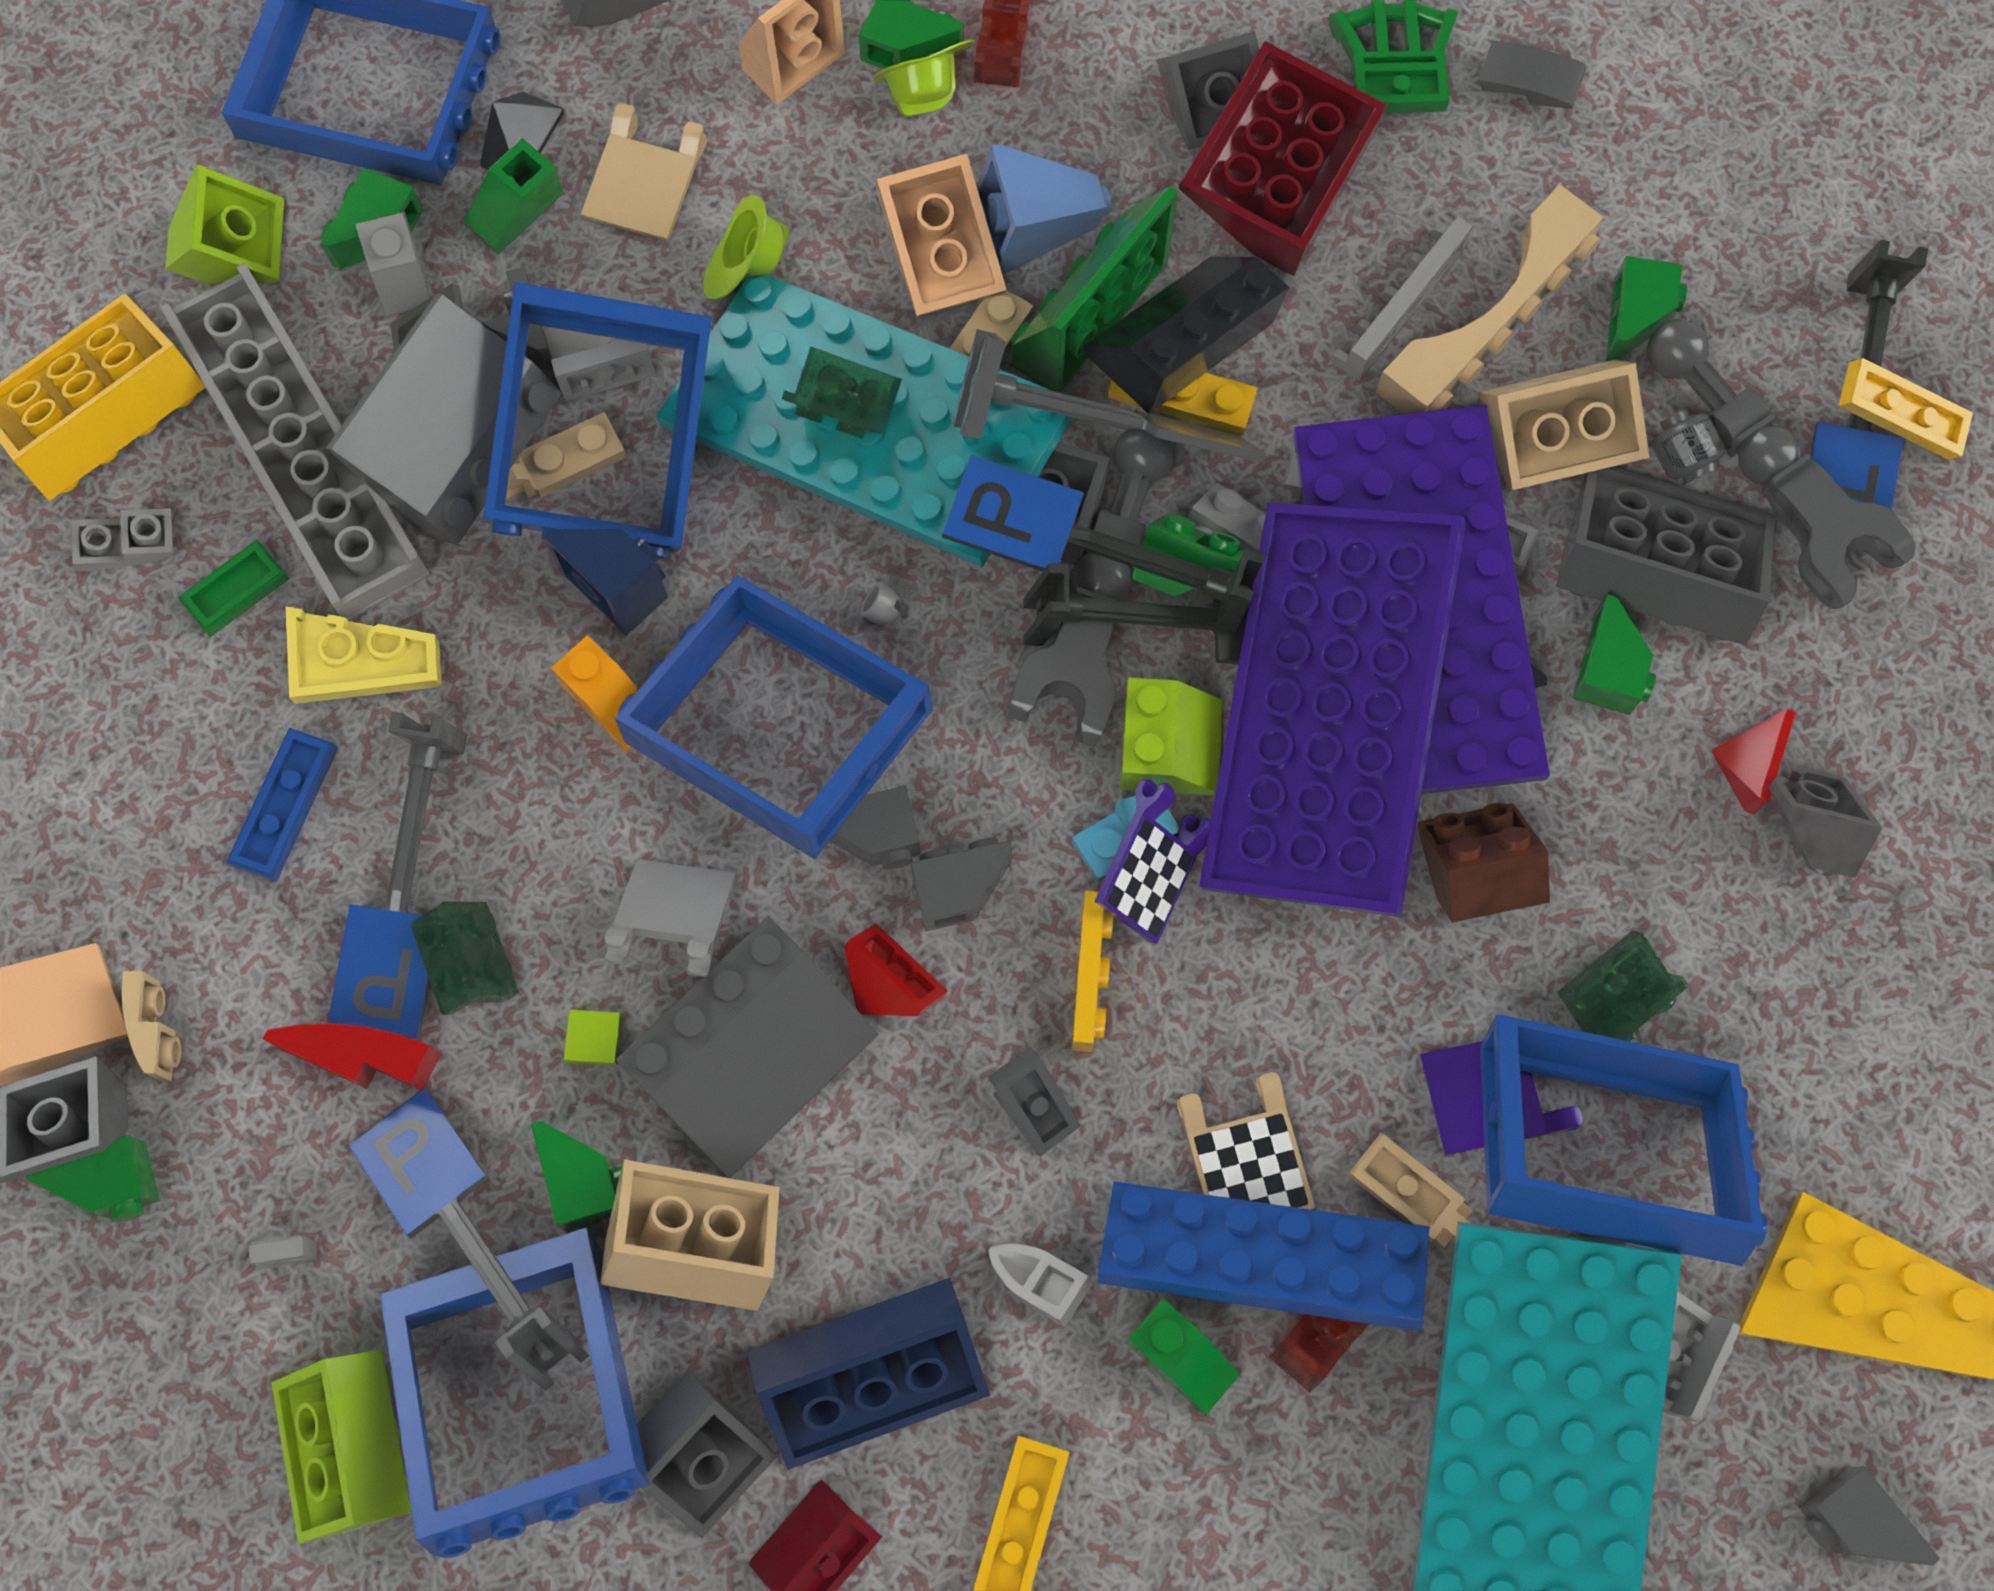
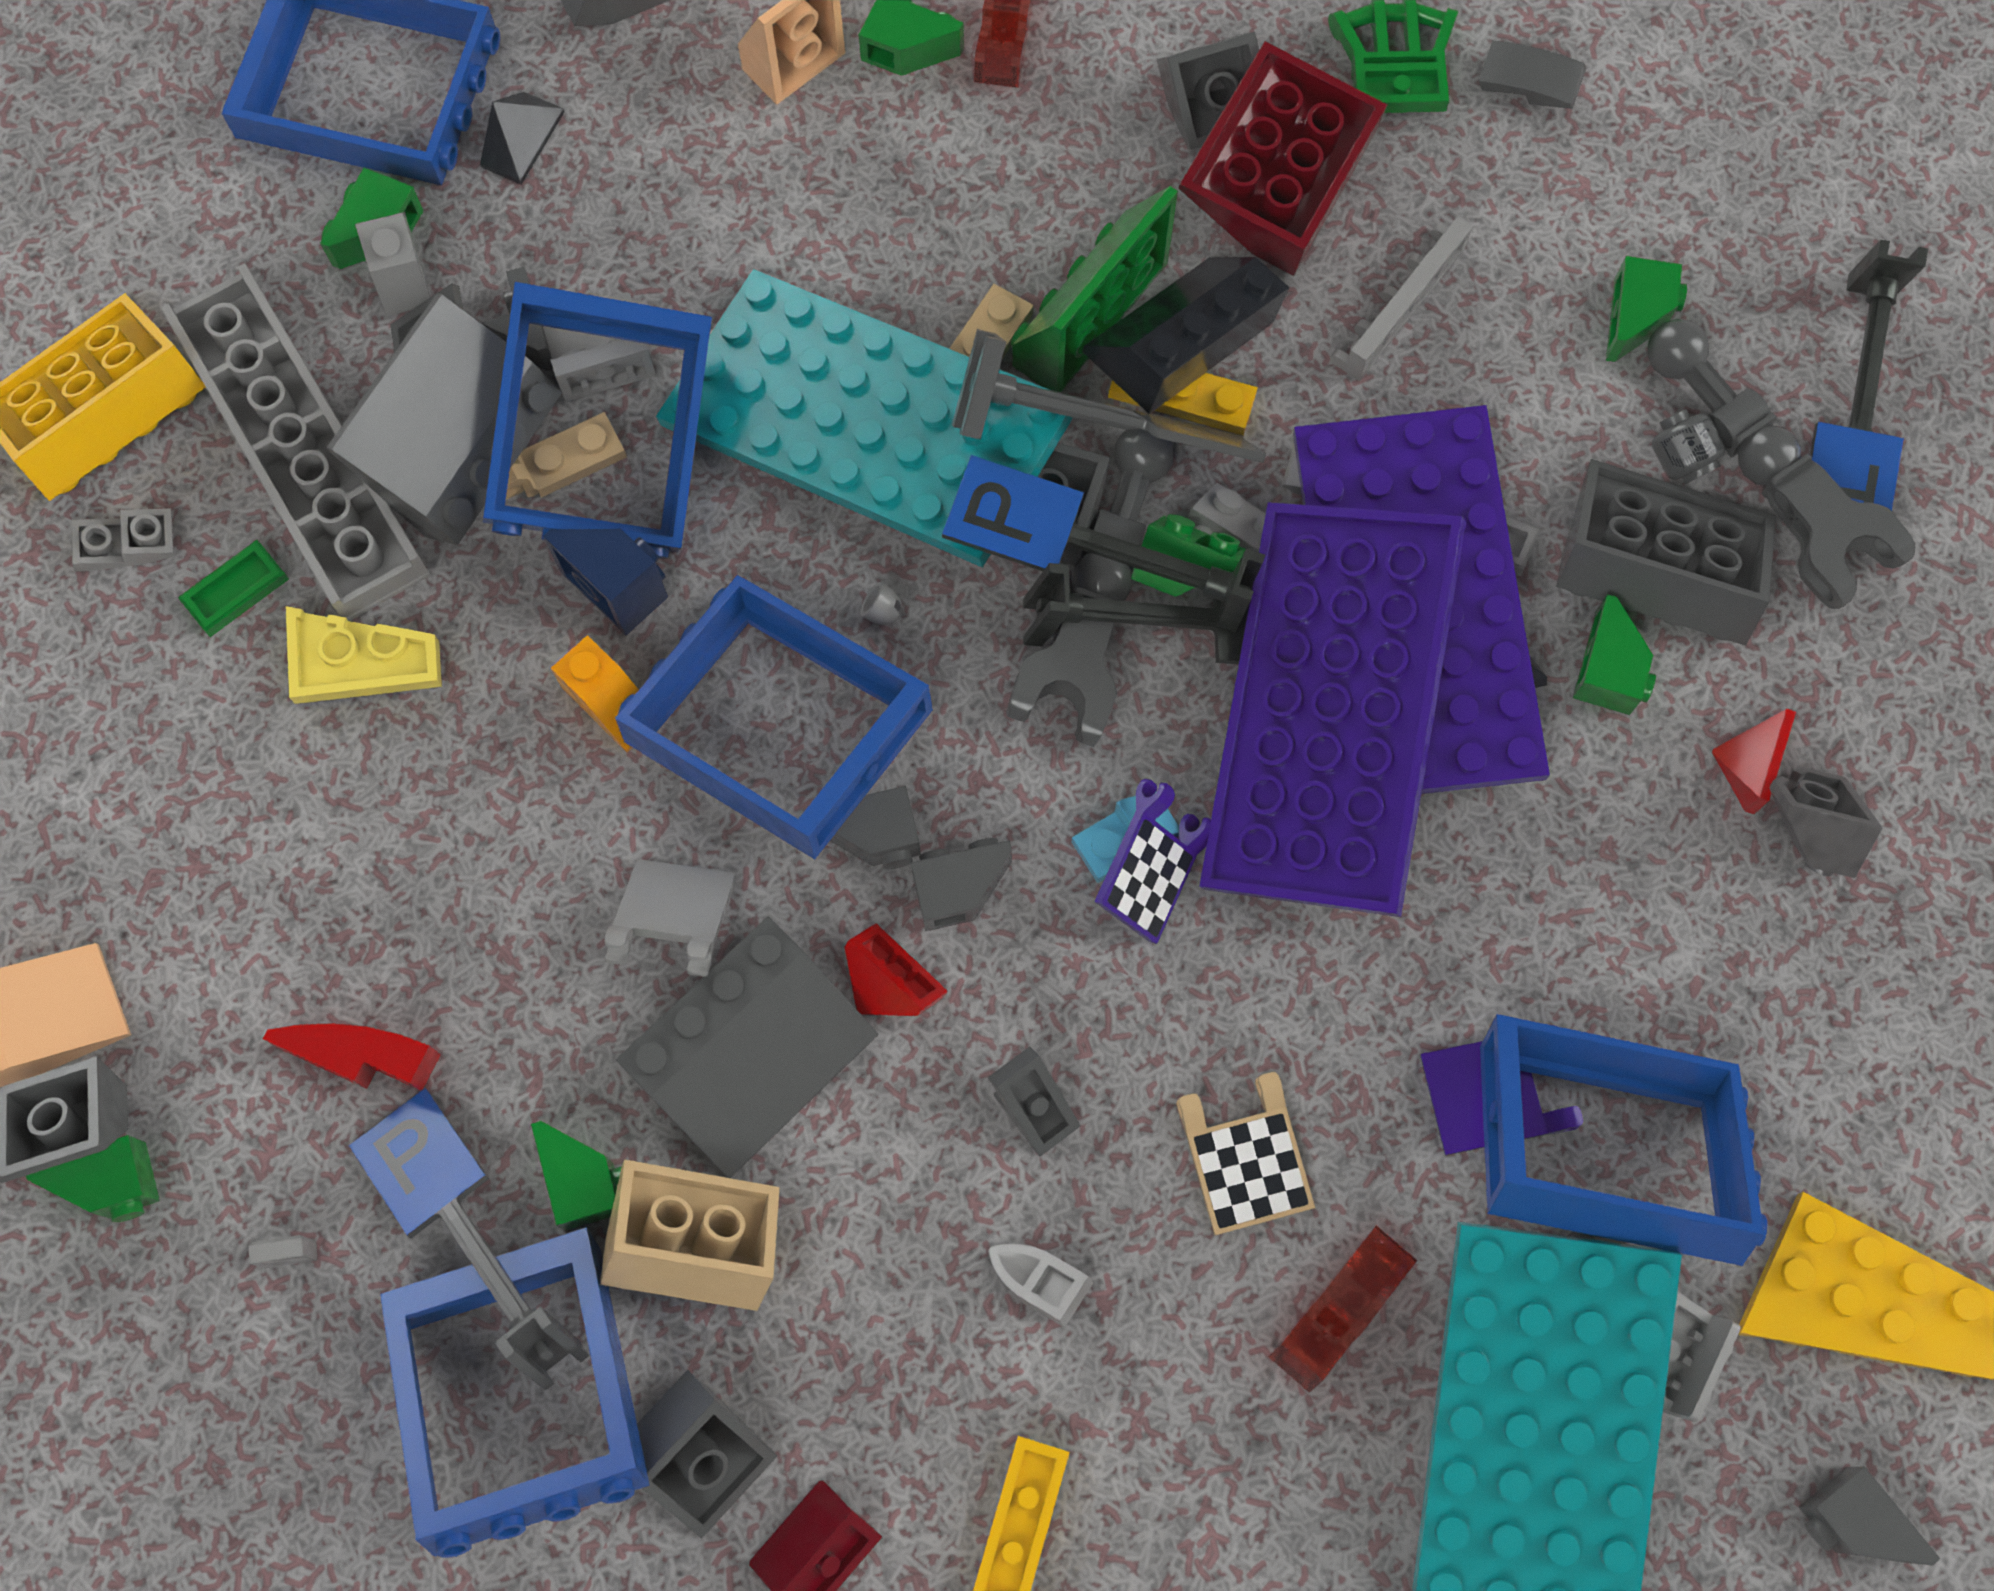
(152, 1042): tan slope -> none
(224, 226): lime slope -> none
(282, 805): blue tile -> none
(341, 1445): lime slope -> none
(380, 965): piece -> none
(463, 955): clear green bracket -> none
(513, 195): green slope -> none
(593, 1037): lime tile -> none
(641, 183): tan flag -> none
(746, 250): lime piece -> none
(844, 391): clear green bracket -> none
(867, 1373): dark blue slope -> none
(923, 83): lime piece -> none
(940, 235): light nougat slope -> none
(1036, 204): medium blue slope -> none
(1092, 974): yellow plate -> none
(1171, 736): lime slope -> none
(1183, 1356): green slope -> none
(1266, 1256): blue plate -> none
(1410, 1190): tan hinge -> none
(1434, 366): tan arch -> none
(1485, 861): copper slope -> none
(1567, 423): tan slope -> none
(1622, 989): clear green bracket -> none
(1905, 409): yellow plate -> none

